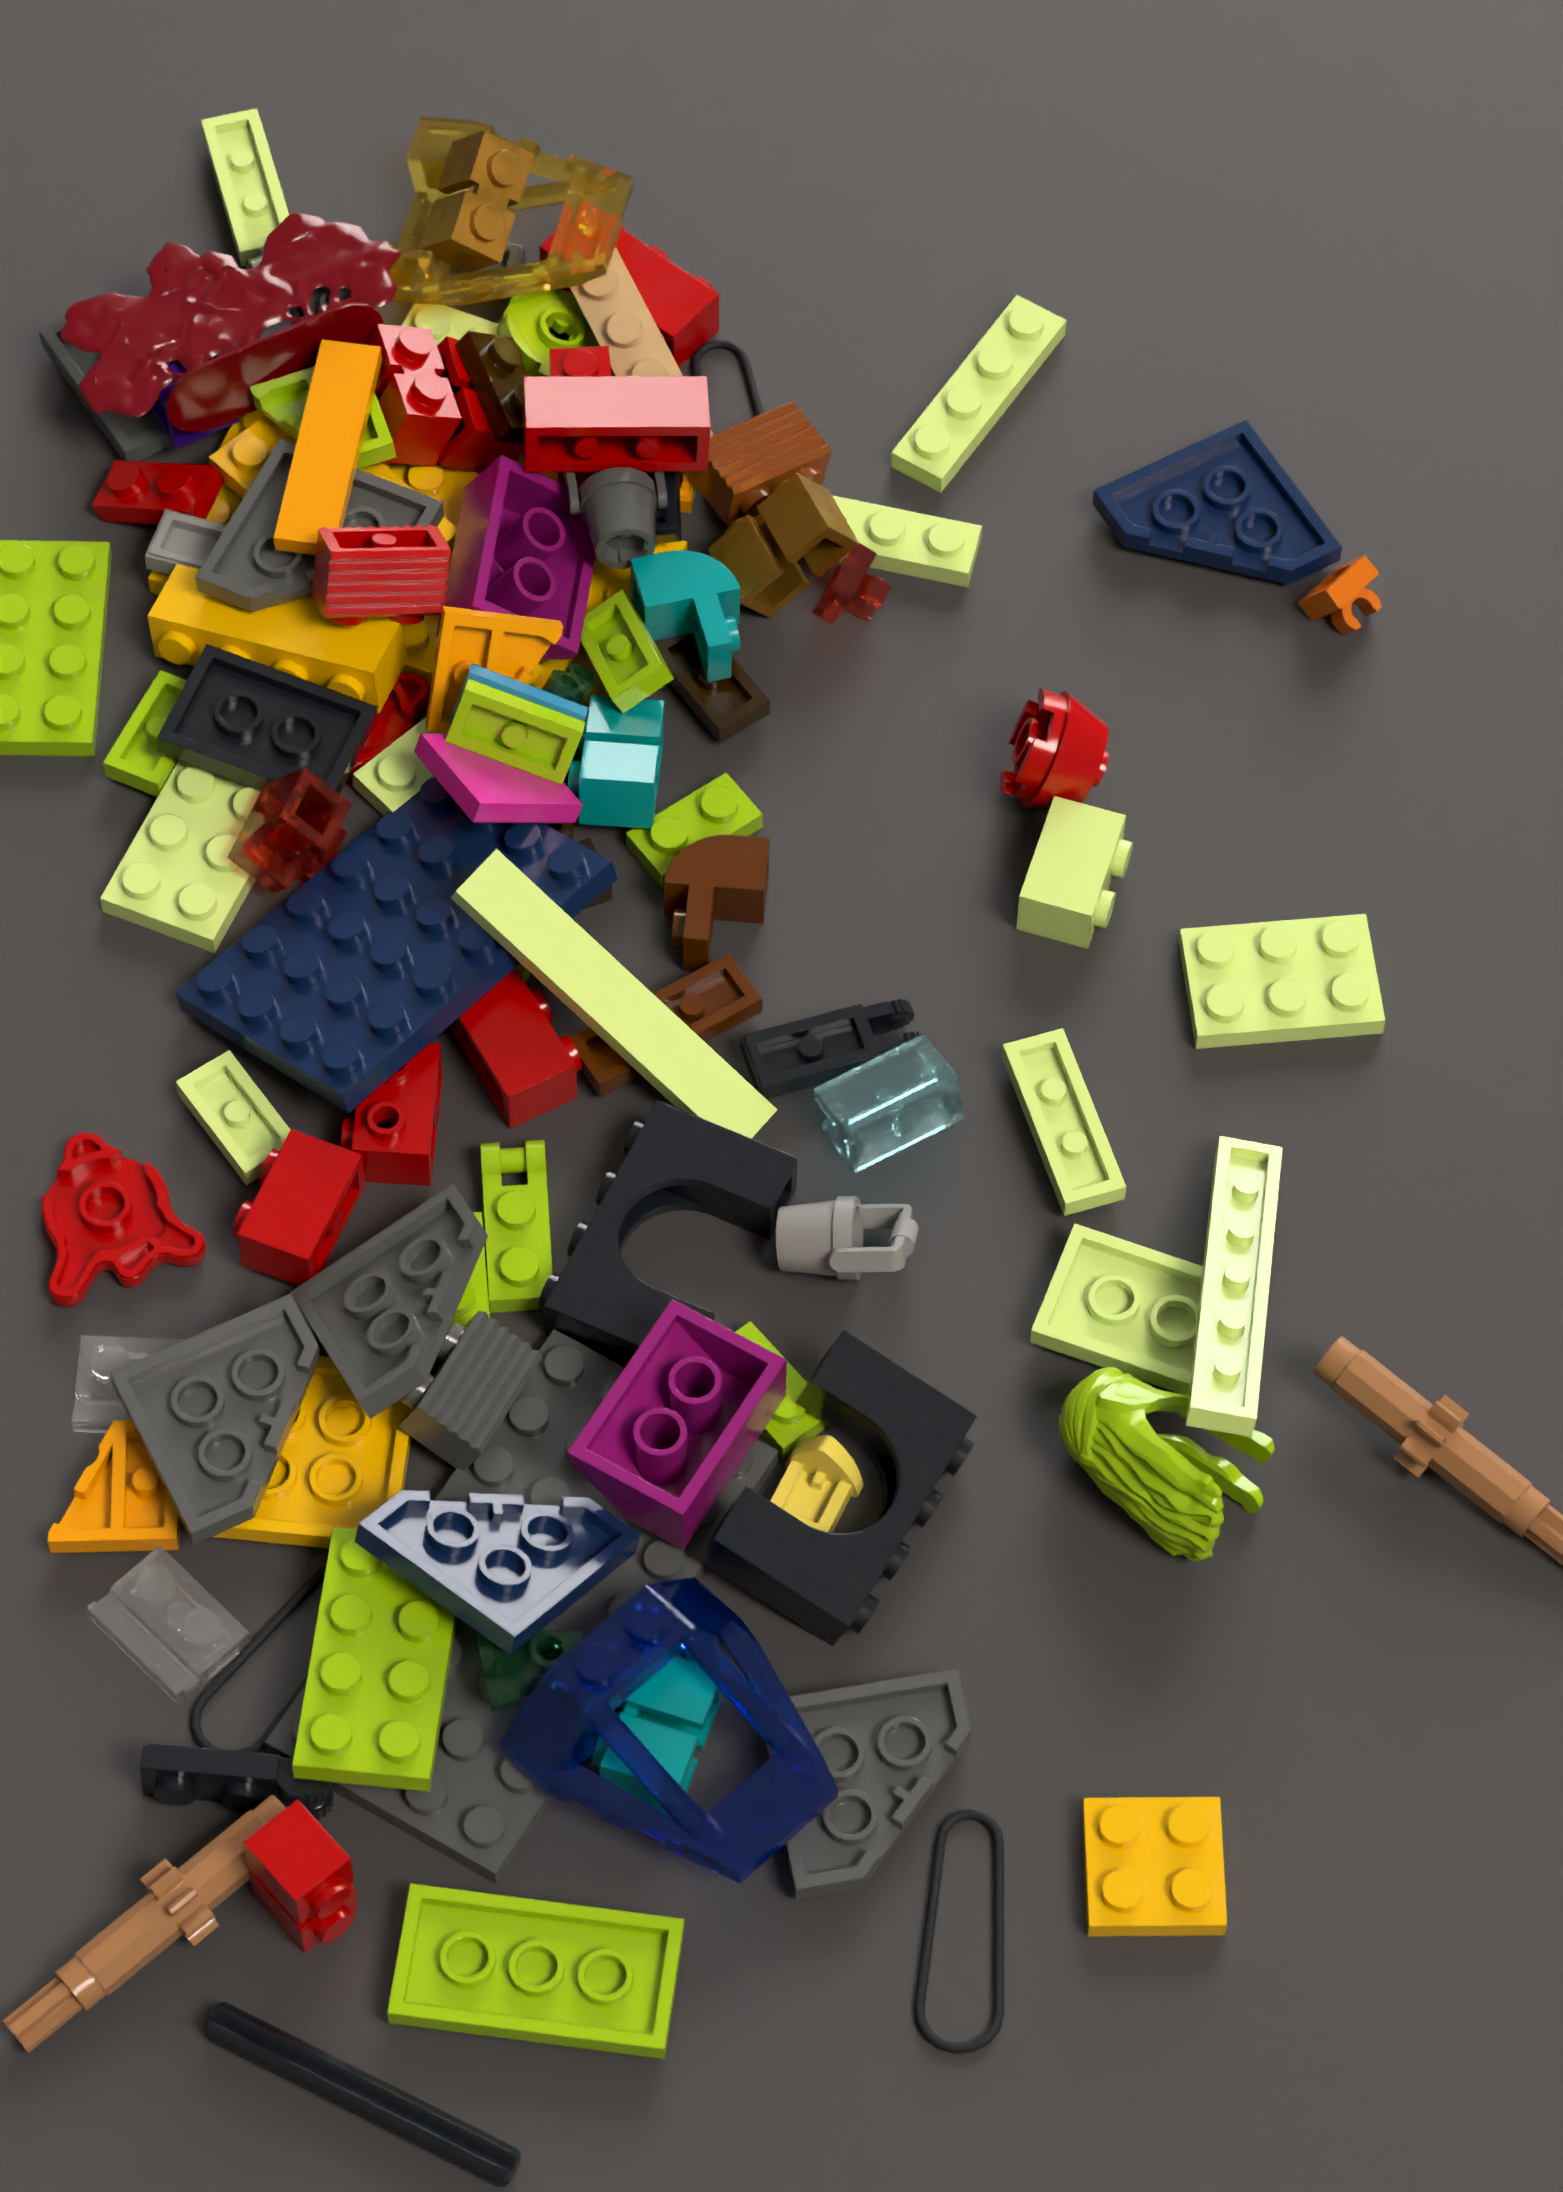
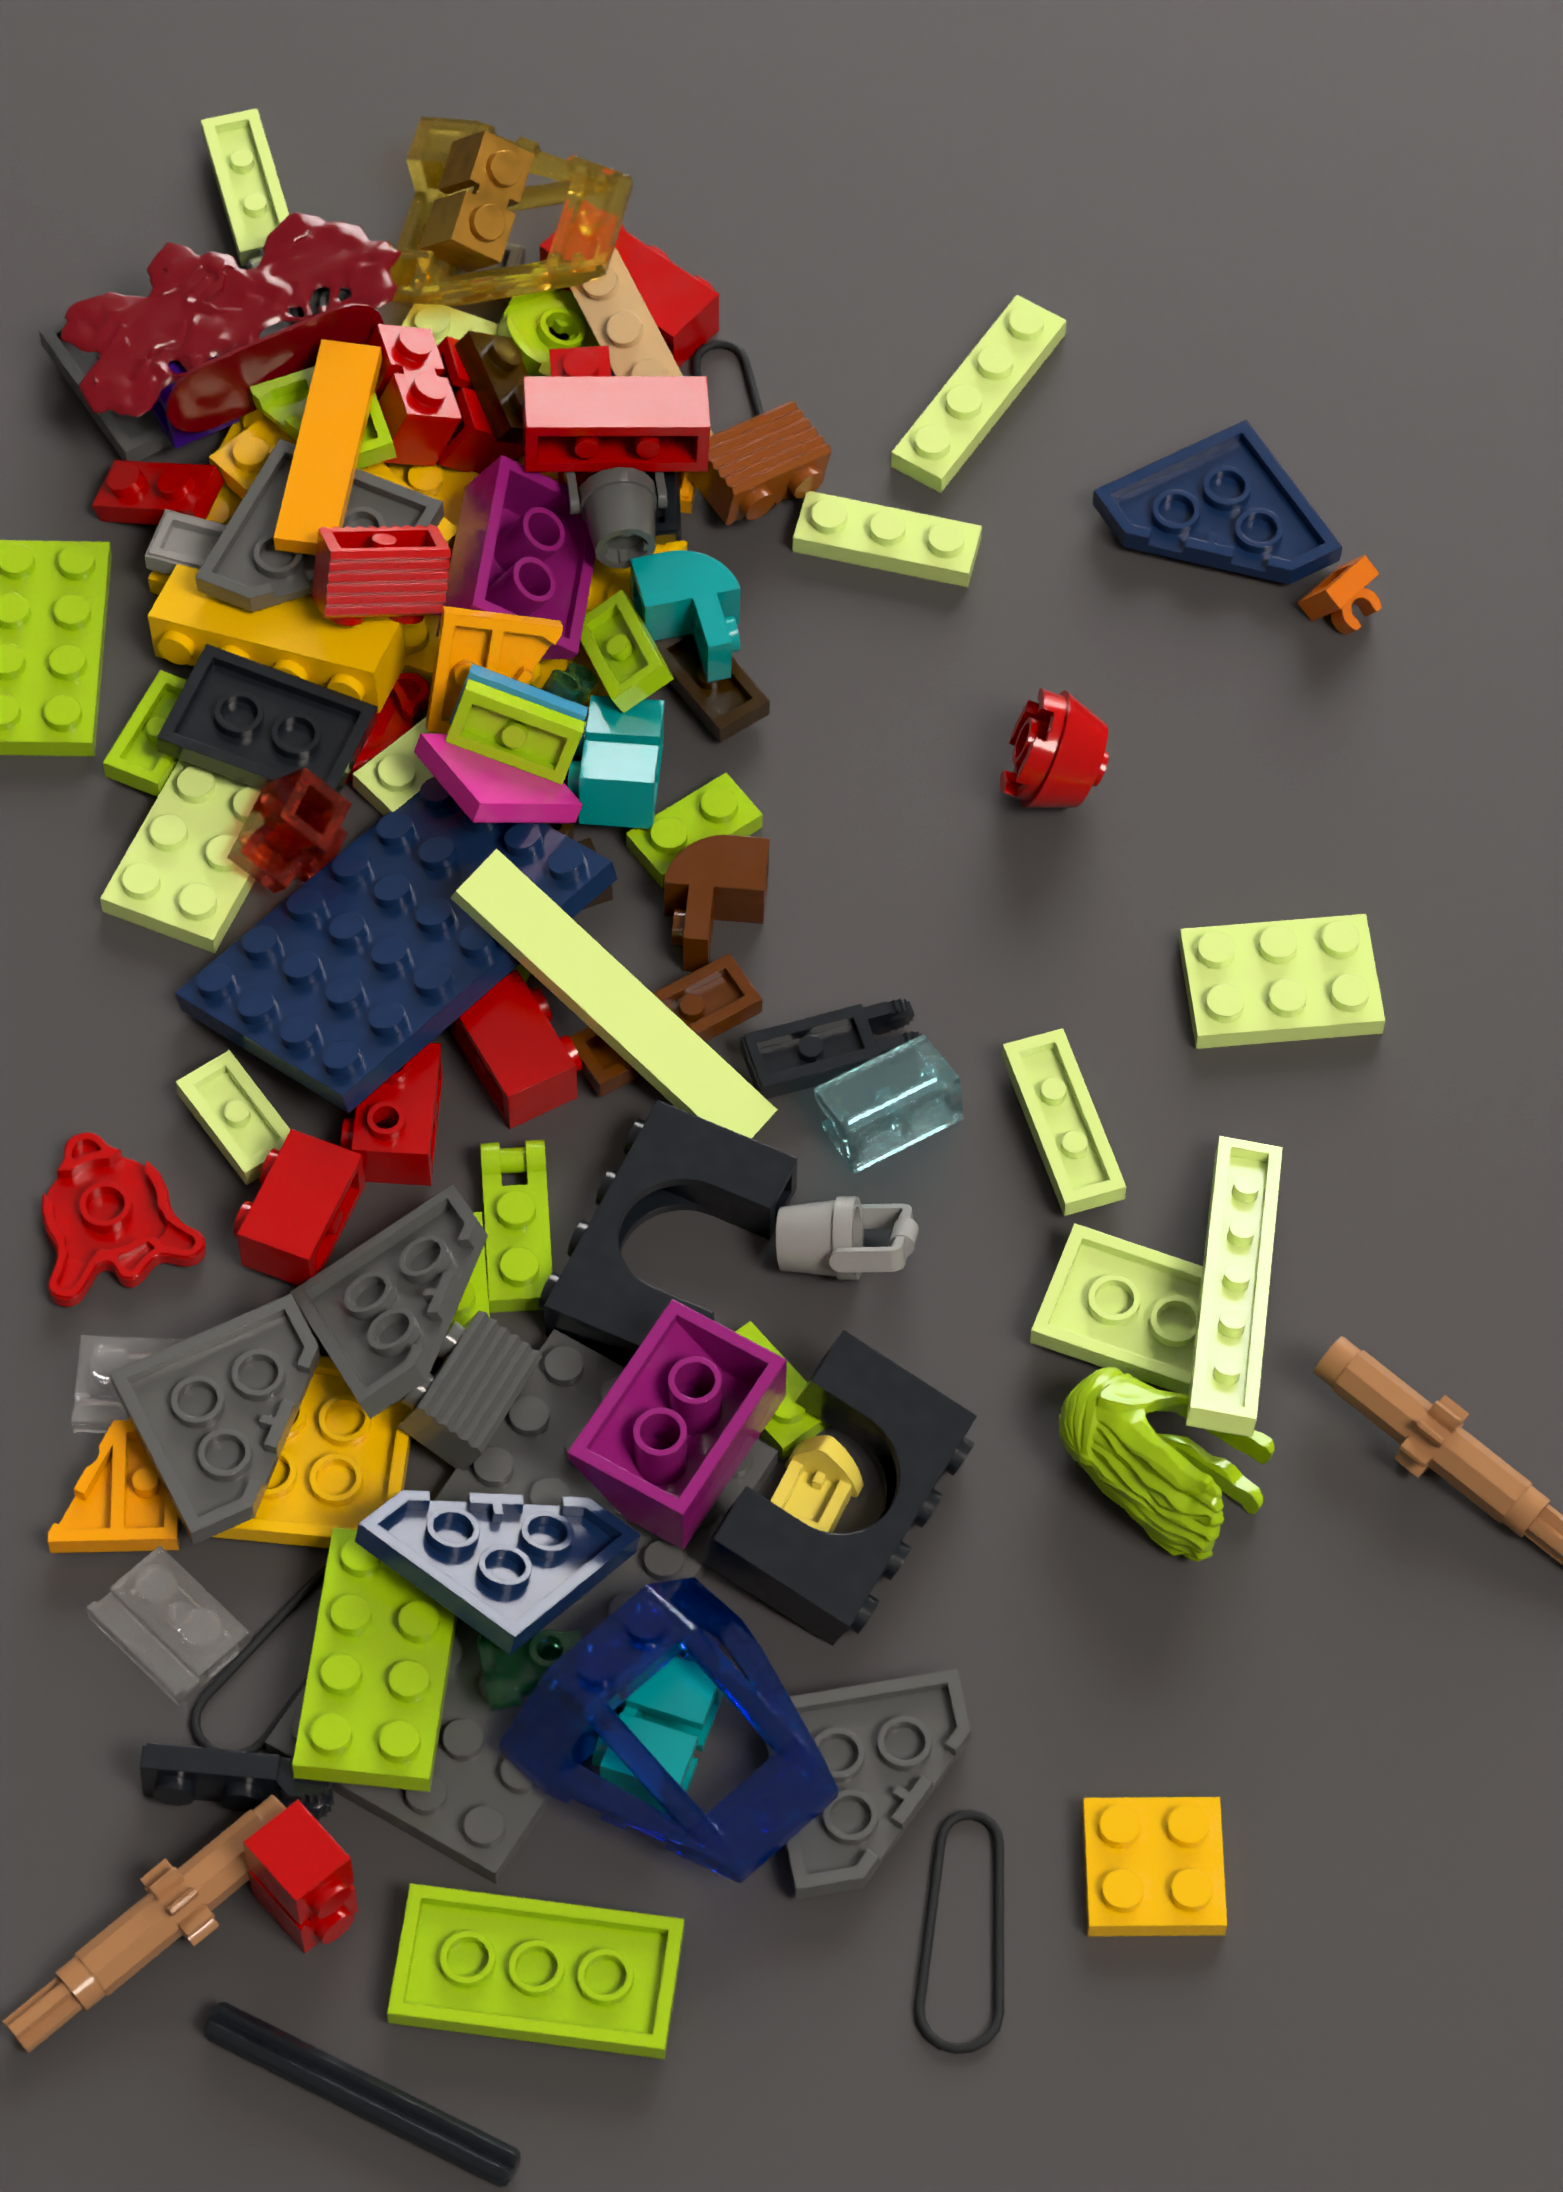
(764, 549): pearl gold piece -> none
(852, 588): clear red tile -> none
(1072, 873): yellowish green brick -> none

